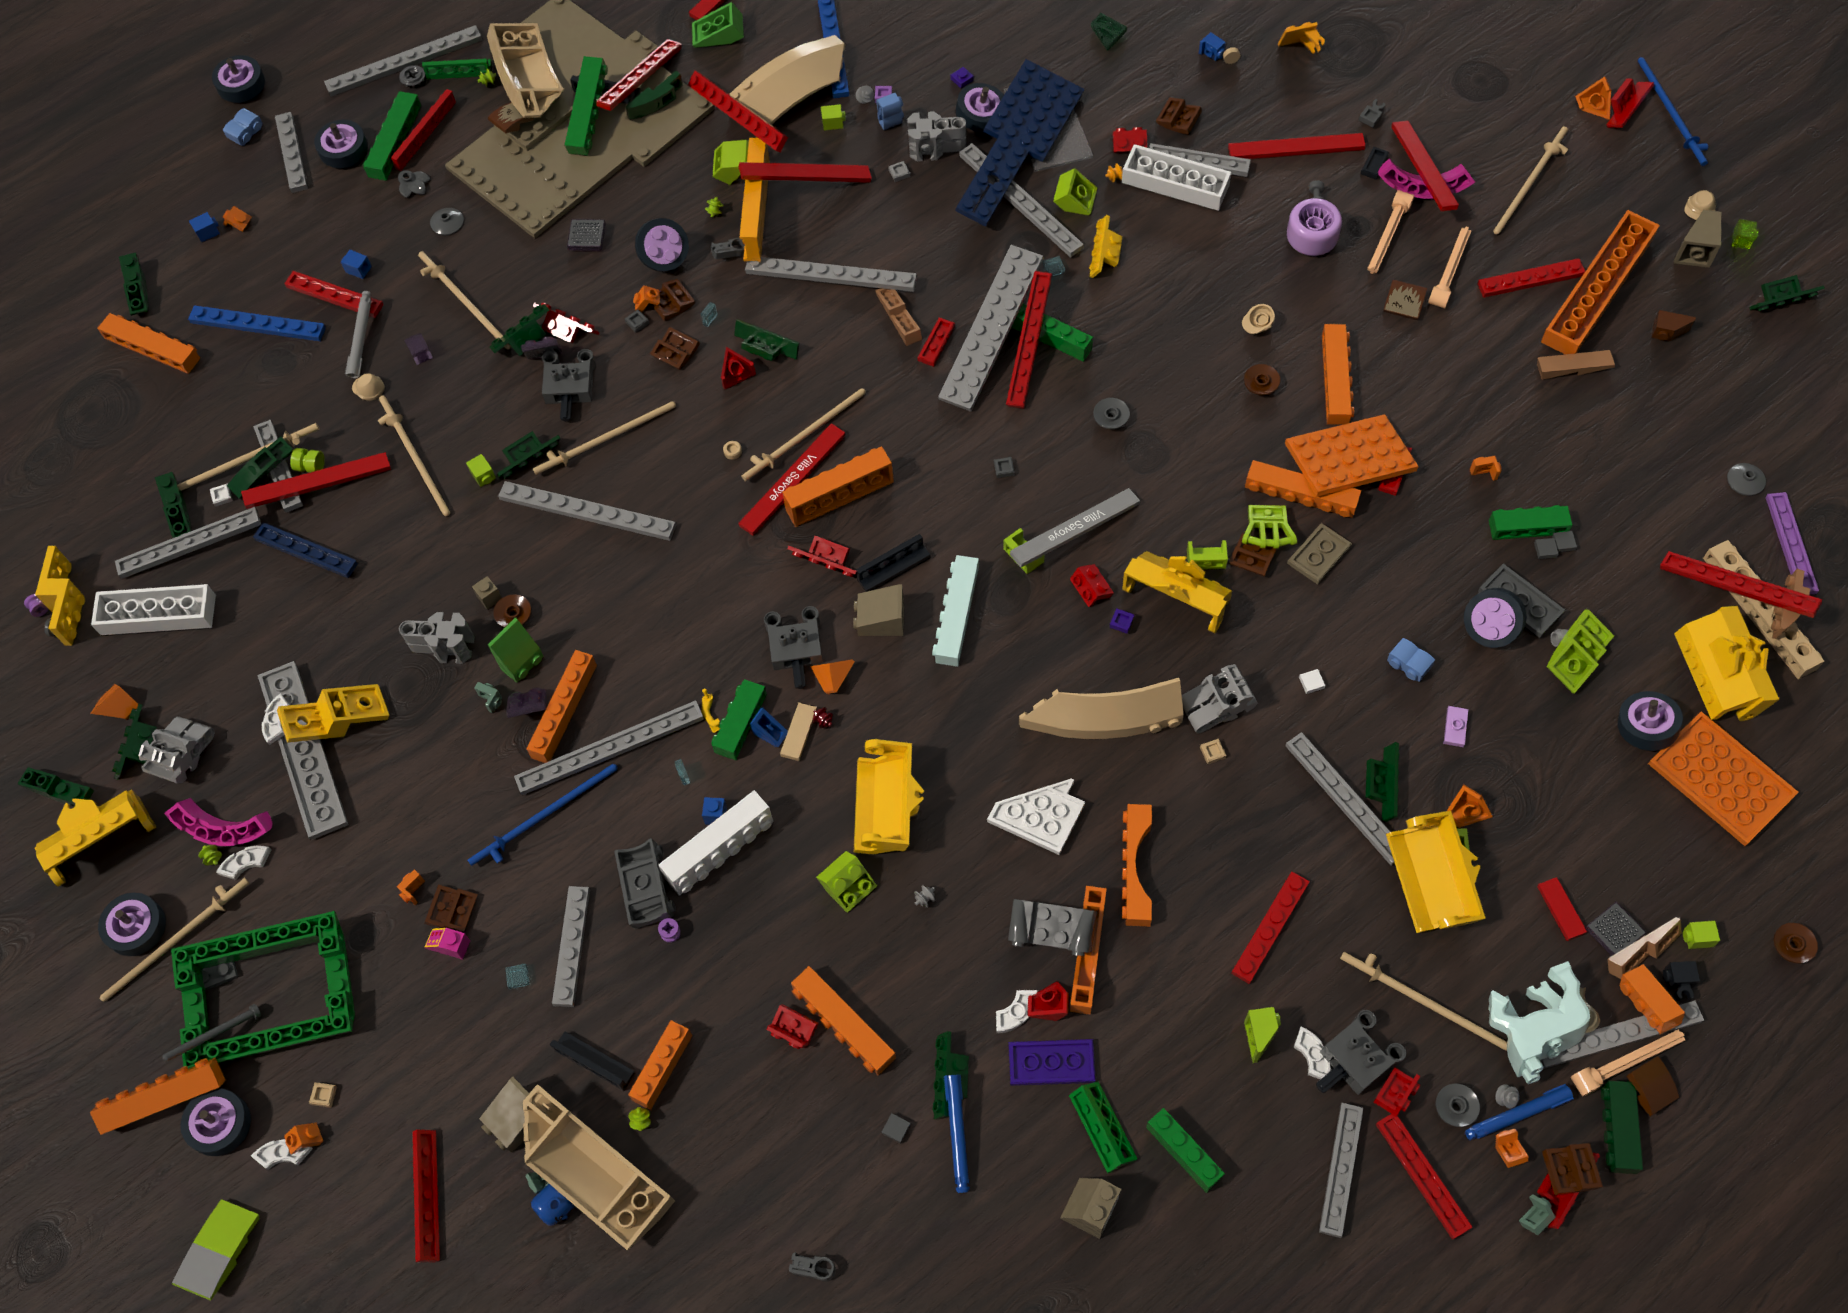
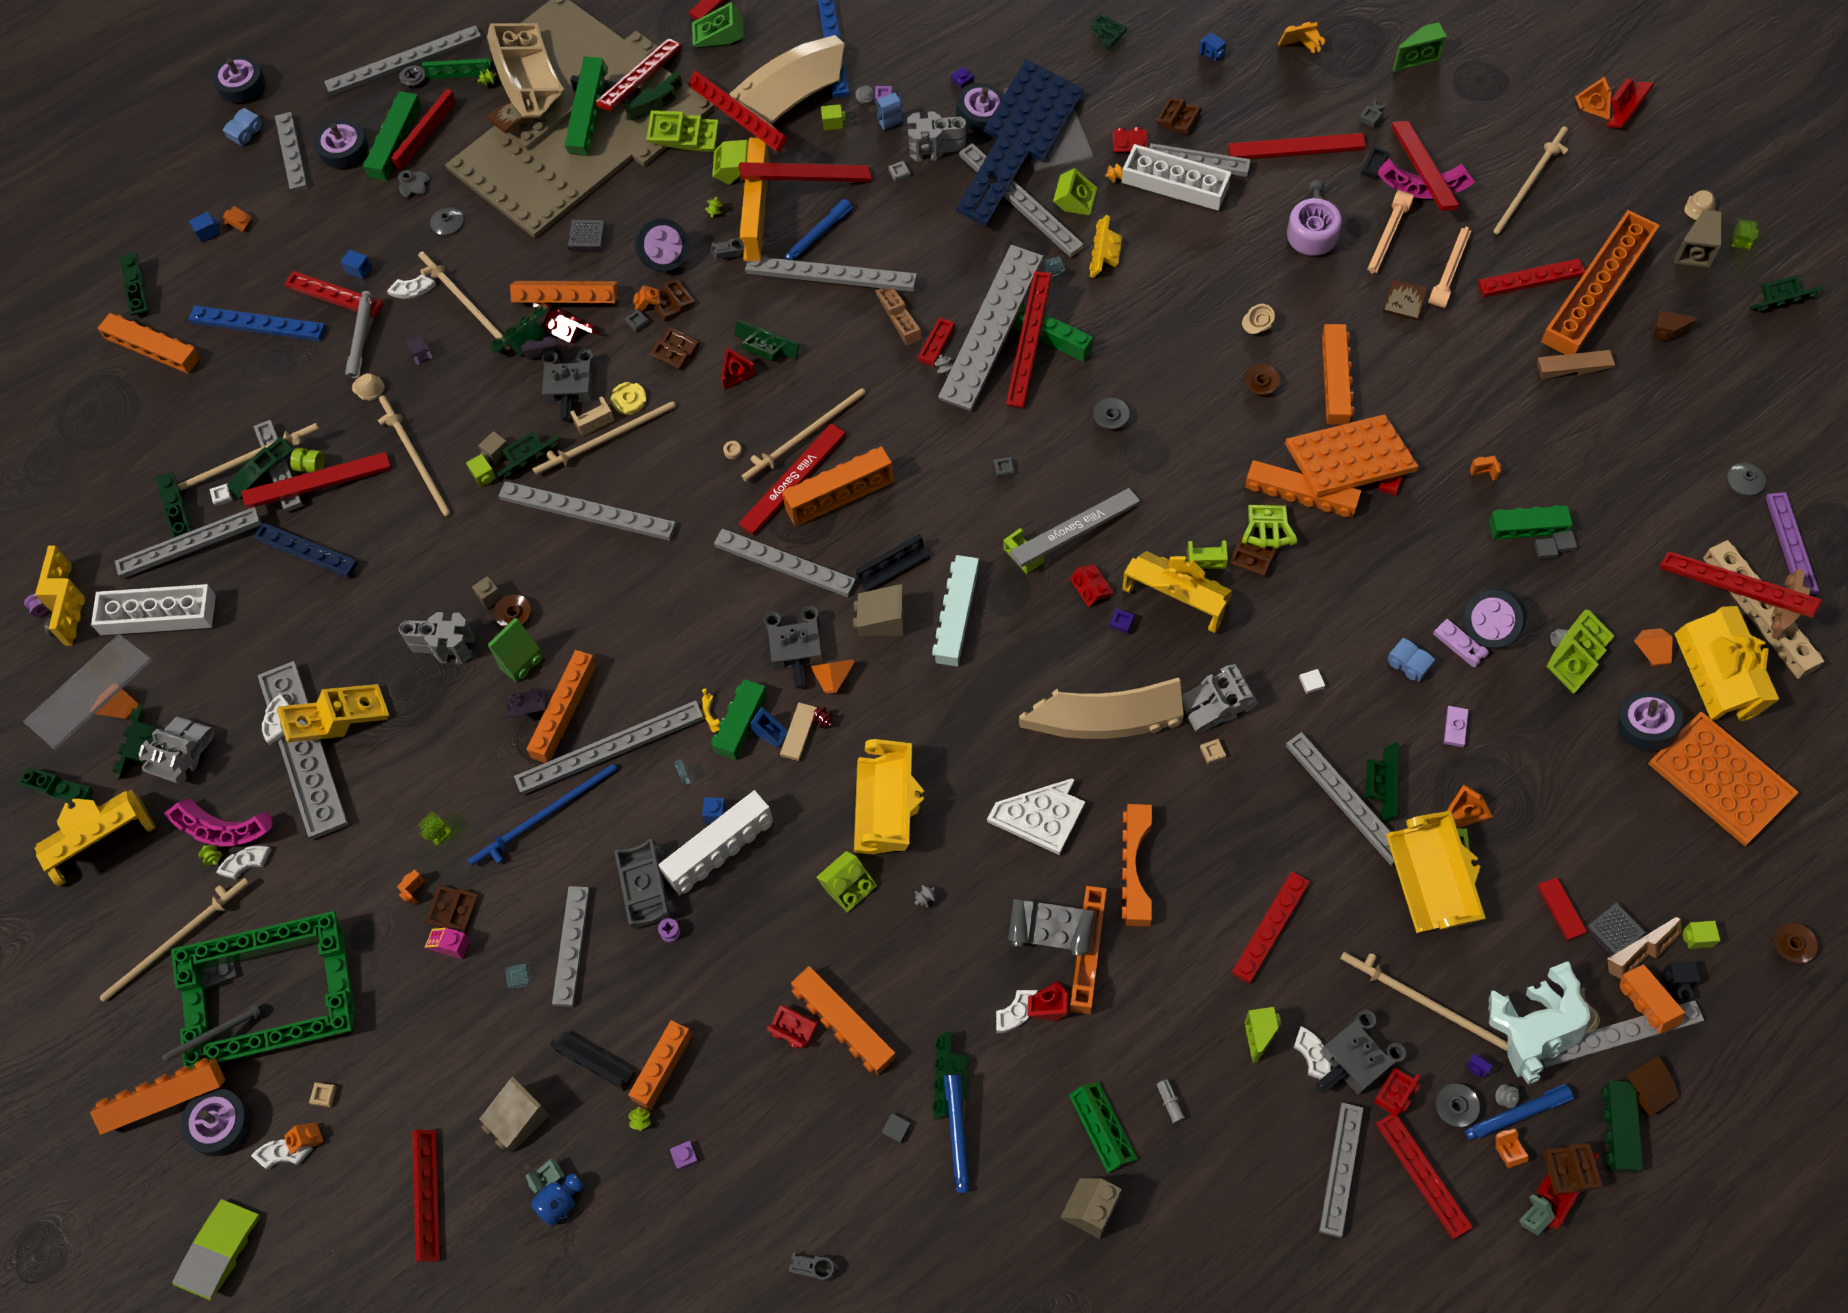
(87, 691): none -> clear piece
(132, 924): wheel -> none
(411, 288): none -> white tile
(433, 828): none -> clear neon green brick
(490, 693): sand green bracket -> none
(492, 447): none -> dark tan brick
(564, 291): none -> orange brick
(590, 1171): tan slope -> none
(593, 419): none -> tan panel
(628, 398): none -> light yellow tile
(682, 131): none -> lime slope
(683, 1155): none -> medium lavender plate
(709, 314): clear light blue tile -> none
(785, 562): none -> light grey plate
(826, 552): red bracket -> none
(835, 214): none -> blue piece
(944, 366): none -> light grey wheel
(1051, 1062): dark purple tile -> none
(1170, 1101): none -> light grey axle
(1185, 1150): green brick -> none
(1231, 55): tan tile -> none
(1319, 553): dark tan tile -> none
(1421, 48): none -> bright green slope
(1460, 643): none -> lavender plate
(1478, 1066): none -> dark purple plate
(1540, 609): dark grey plate -> none
(1592, 1079): light nougat piece -> none
(1656, 646): none -> orange slope
(1691, 141): blue piece -> none

